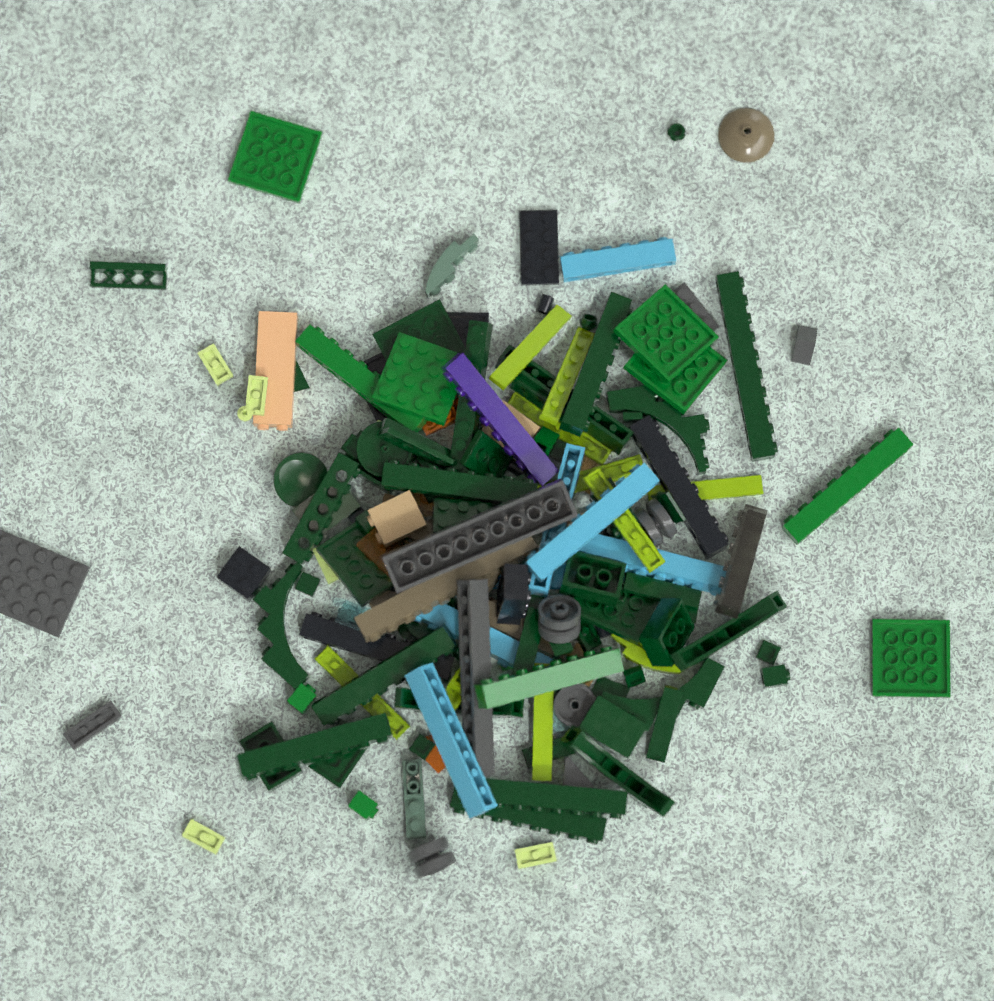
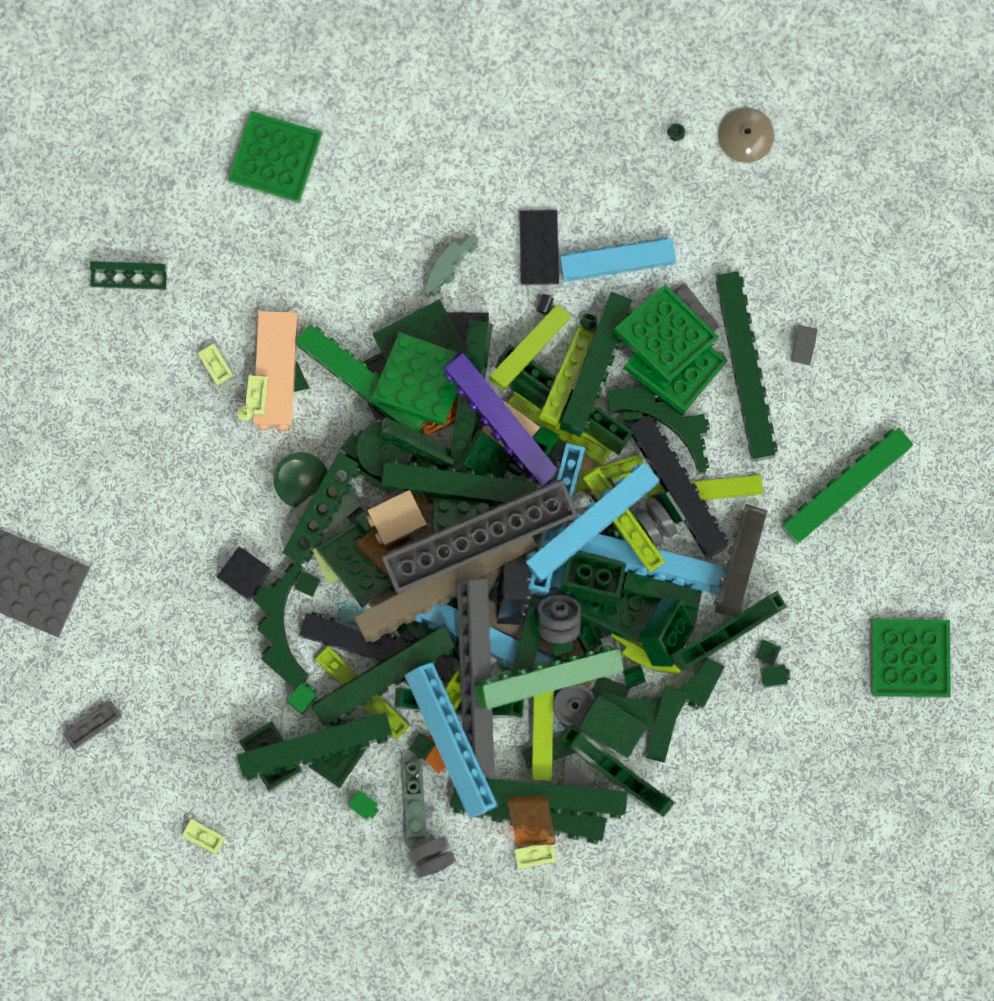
(532, 821): none -> clear orange tile

